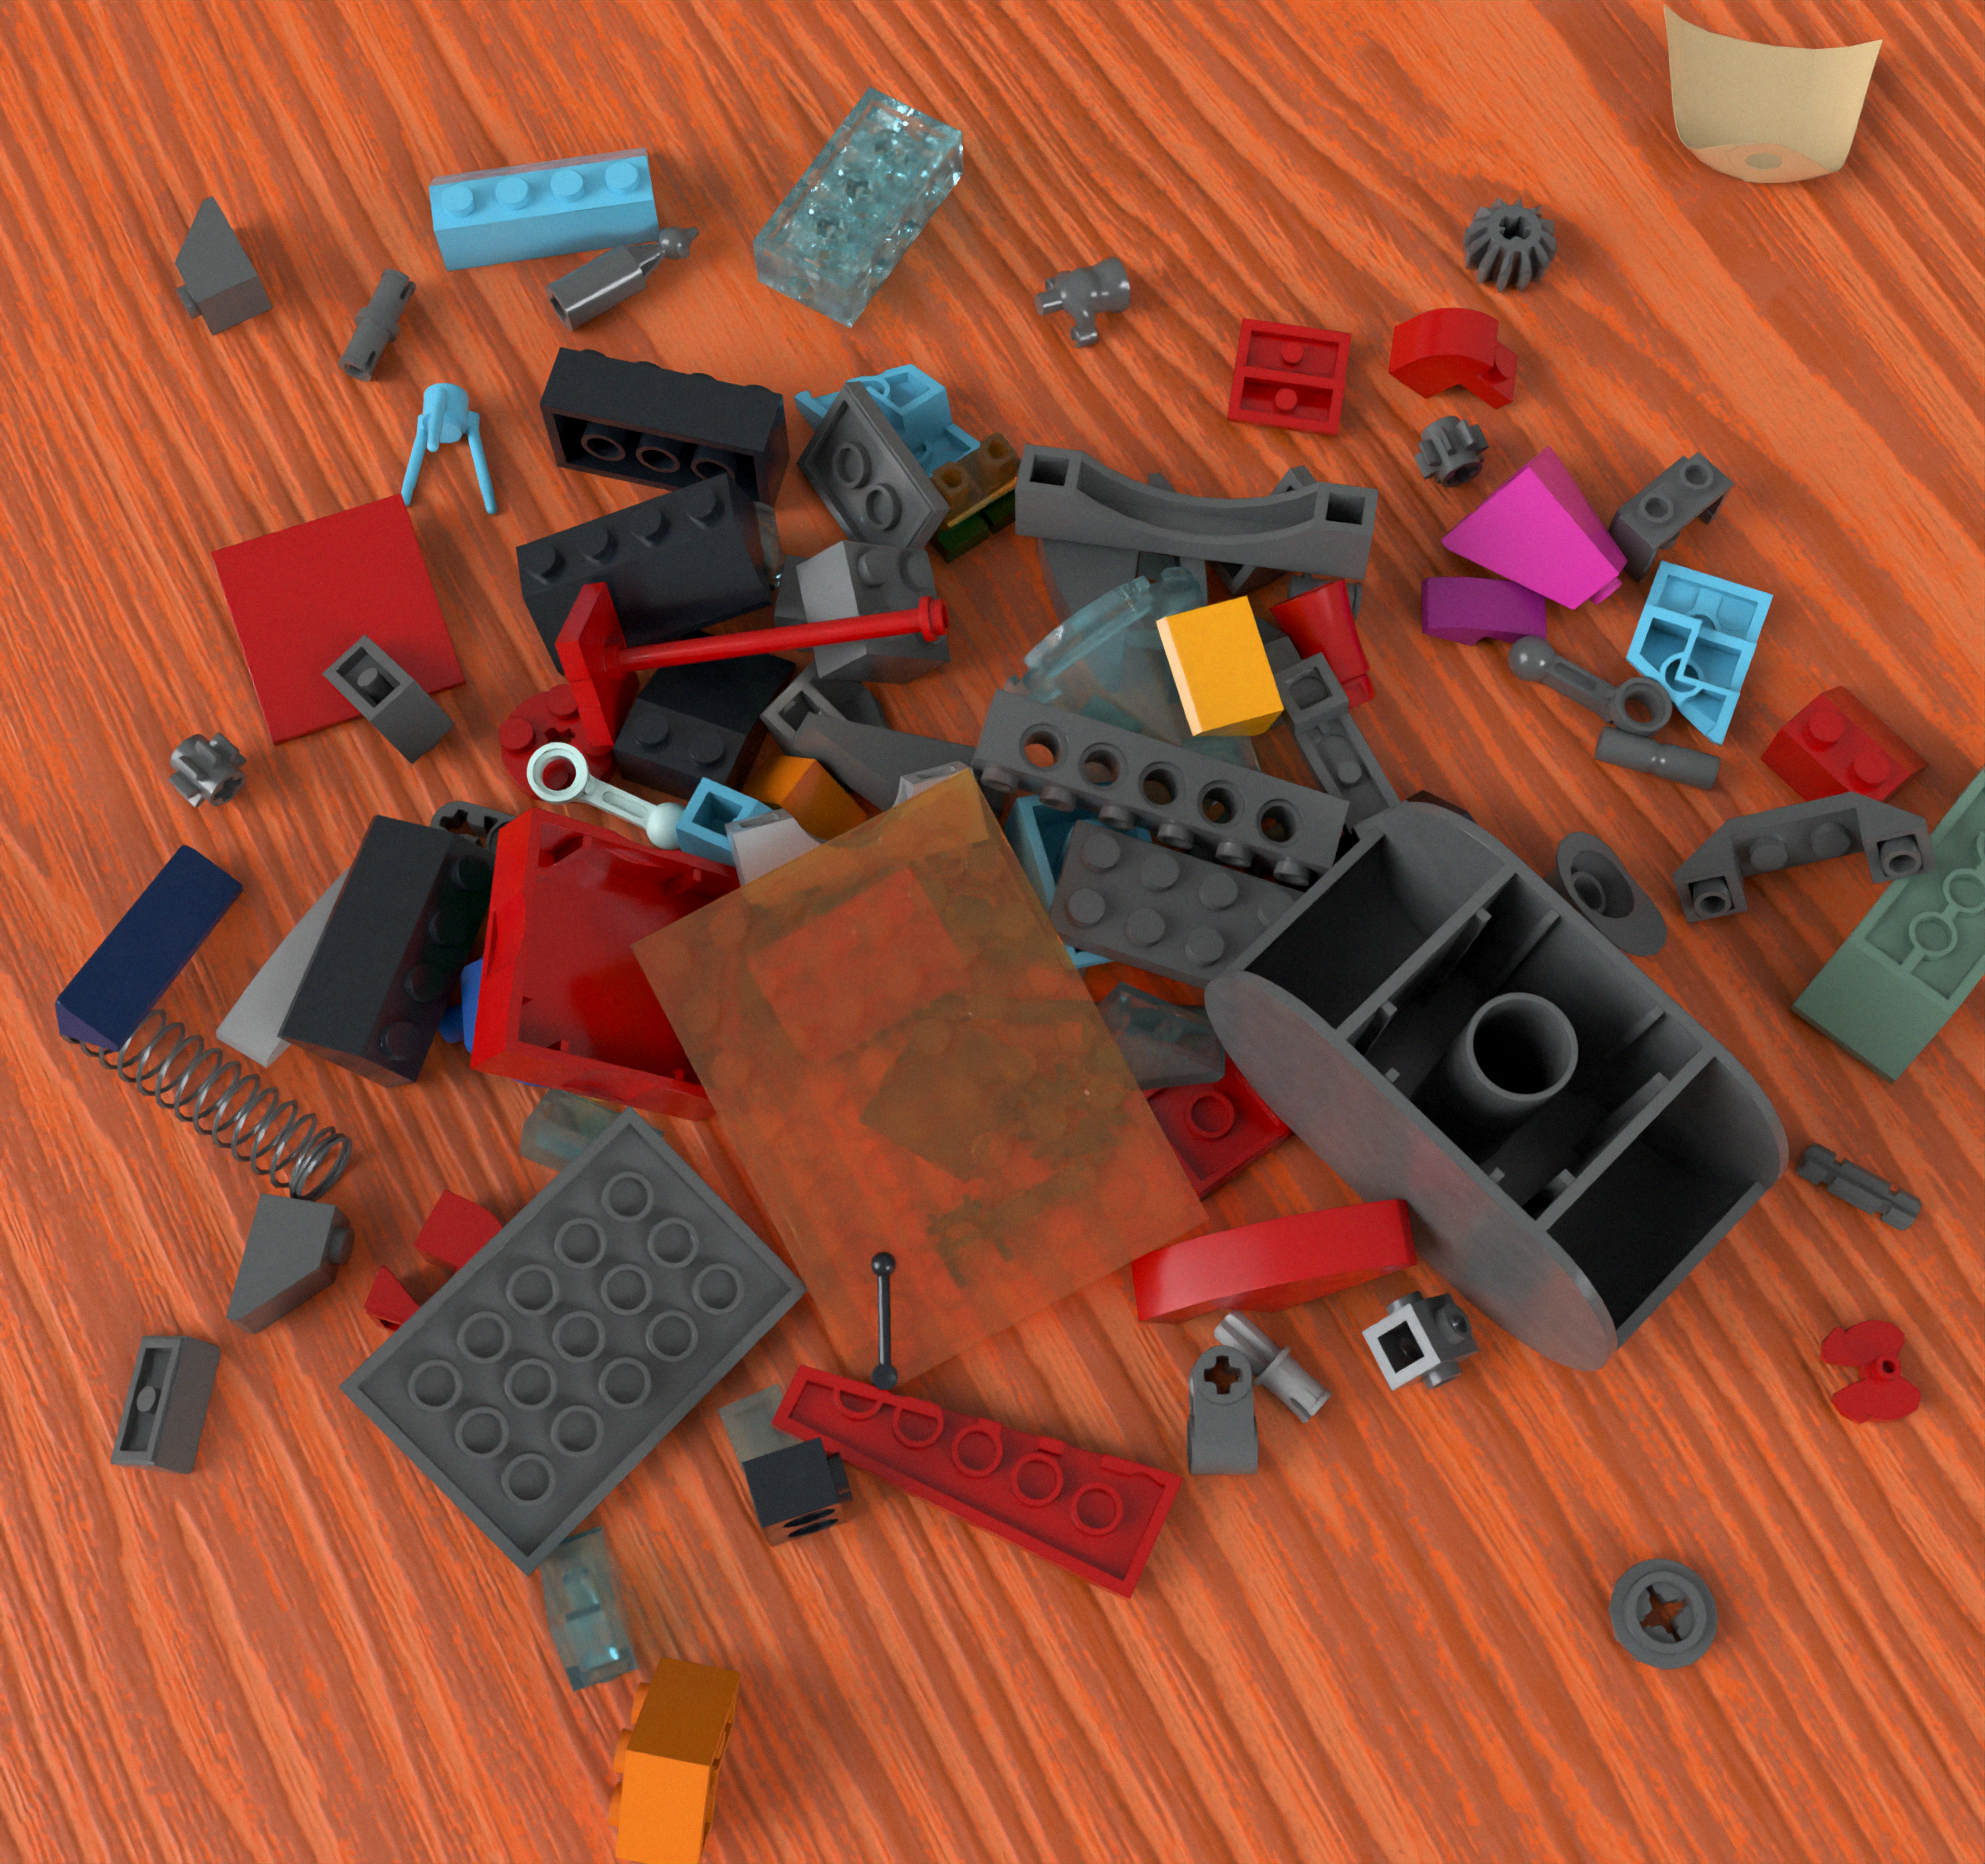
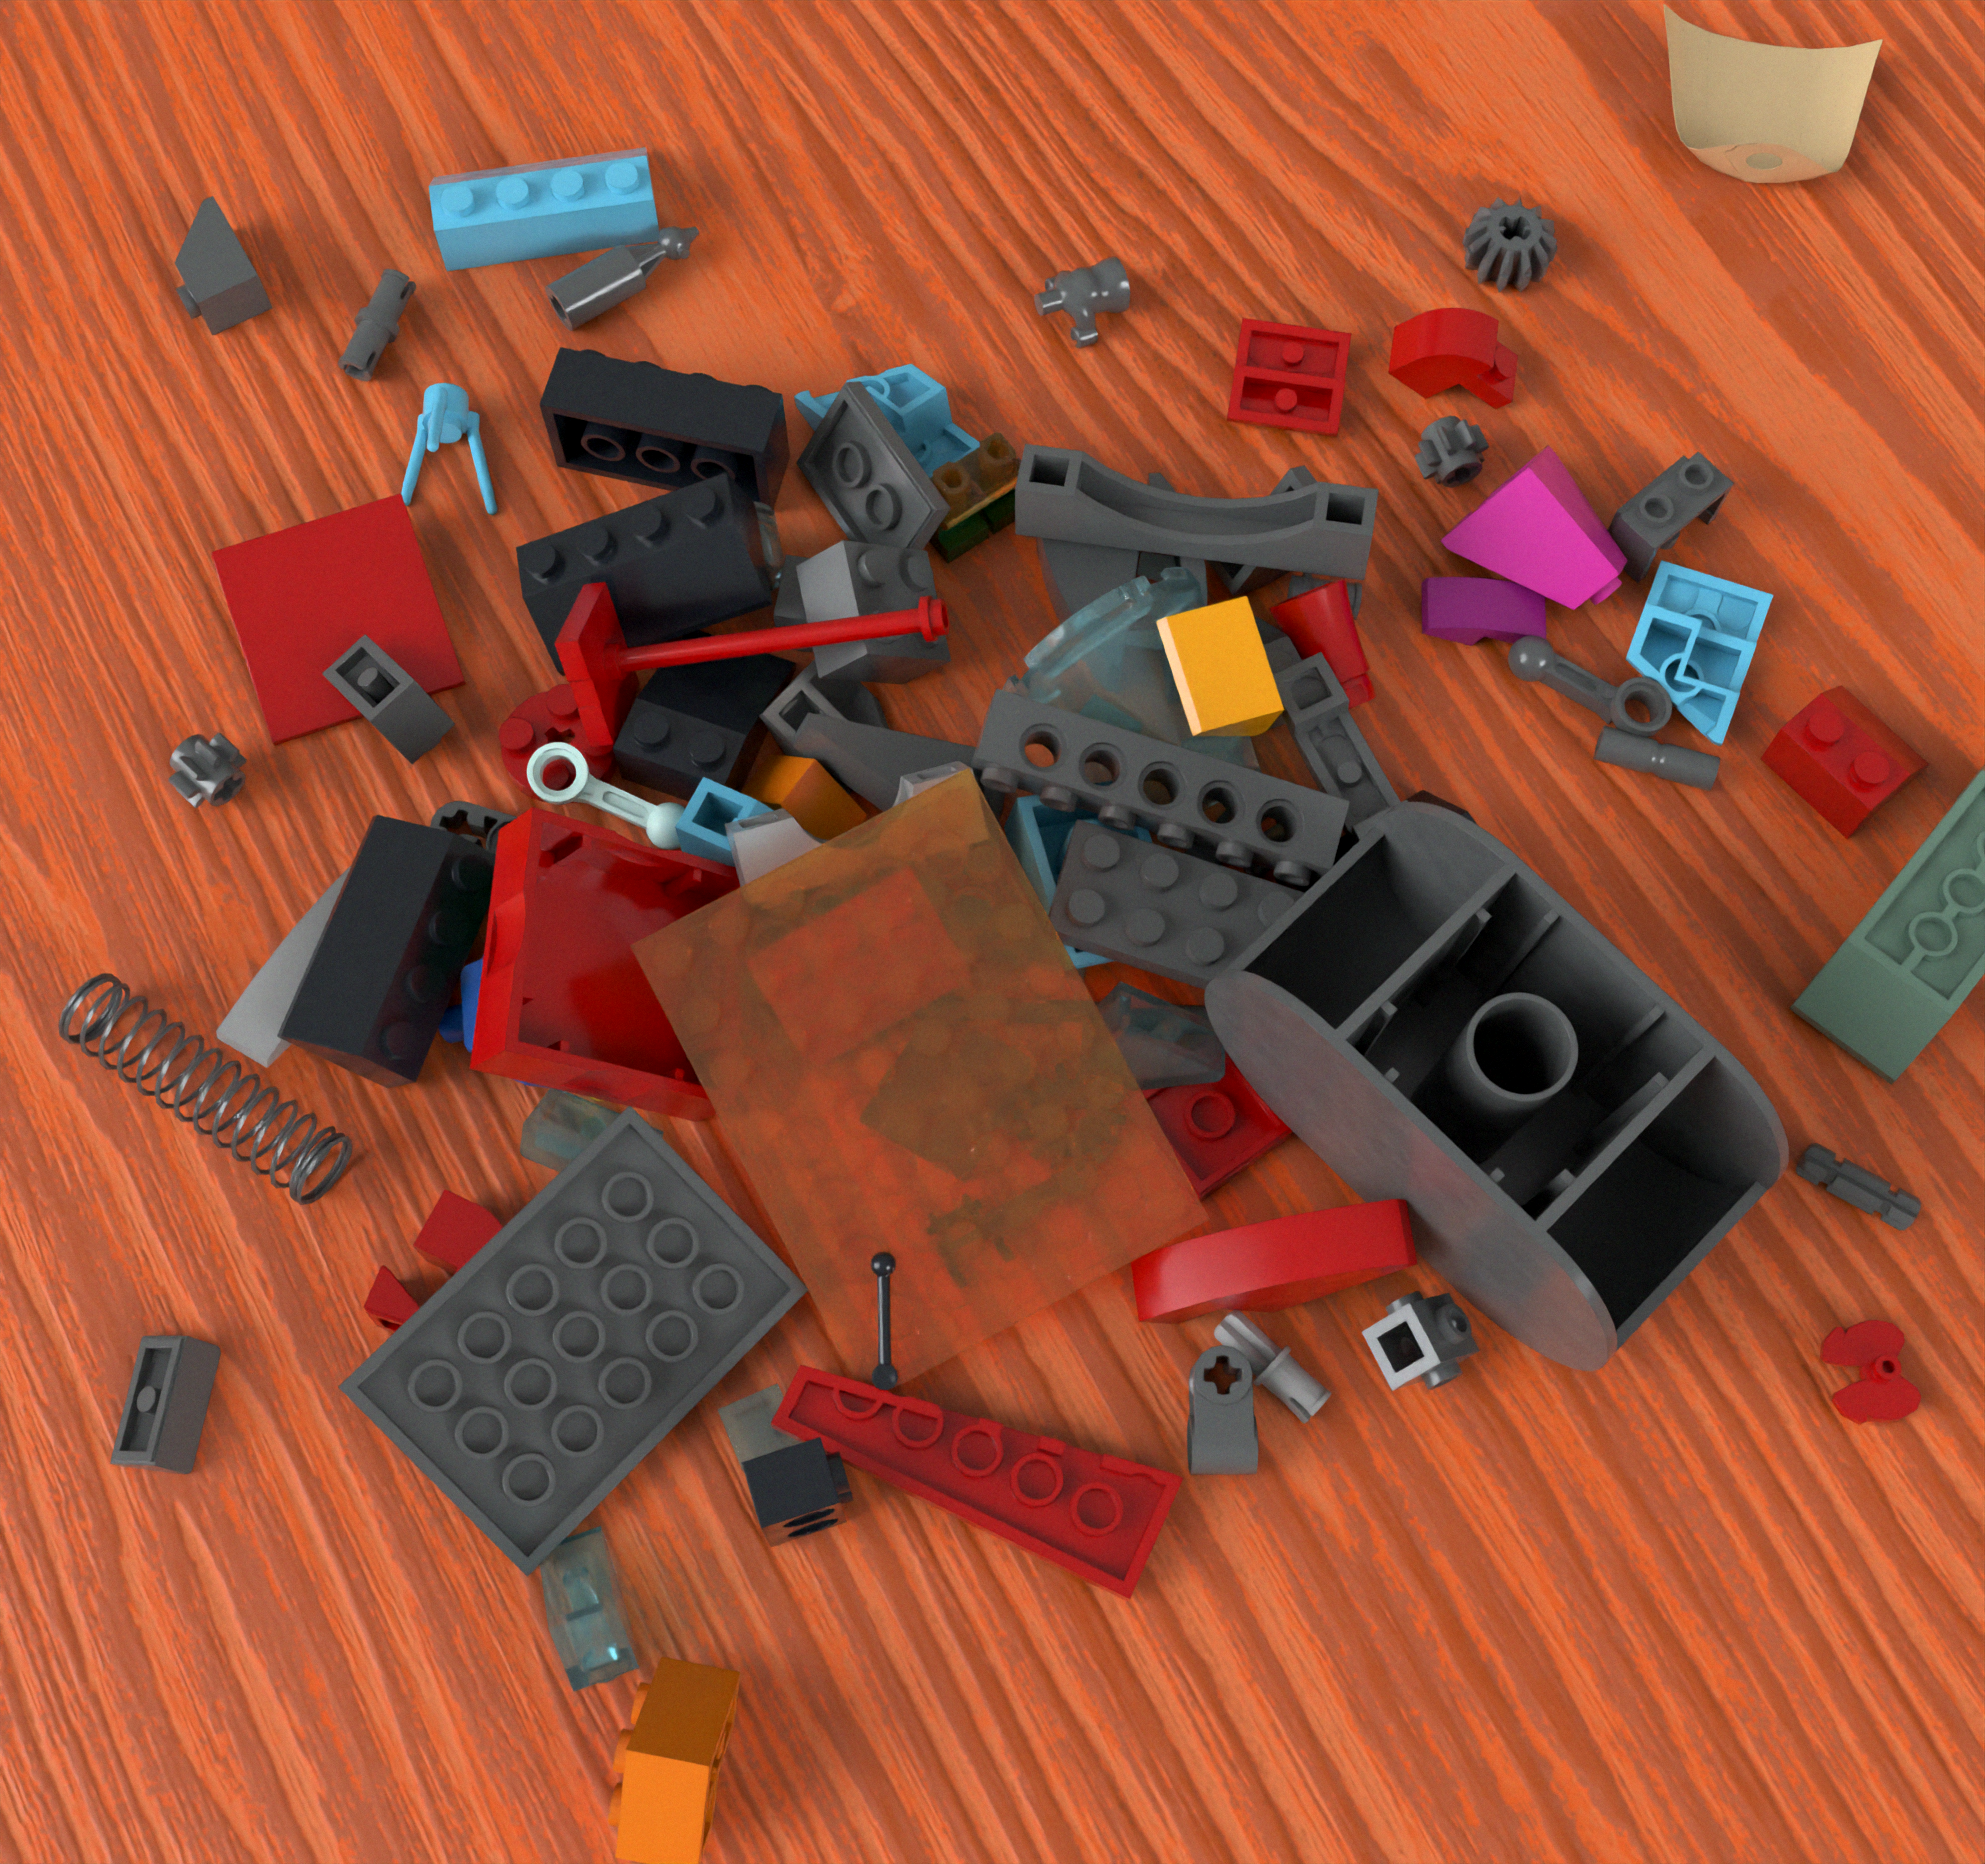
(146, 951): dark blue slope -> none
(287, 1259): dark grey slope -> none
(859, 207): clear light blue brick -> none
(1606, 894): dark grey piece -> none
(1692, 1625): dark grey gear -> none
(1800, 834): dark grey slope -> none

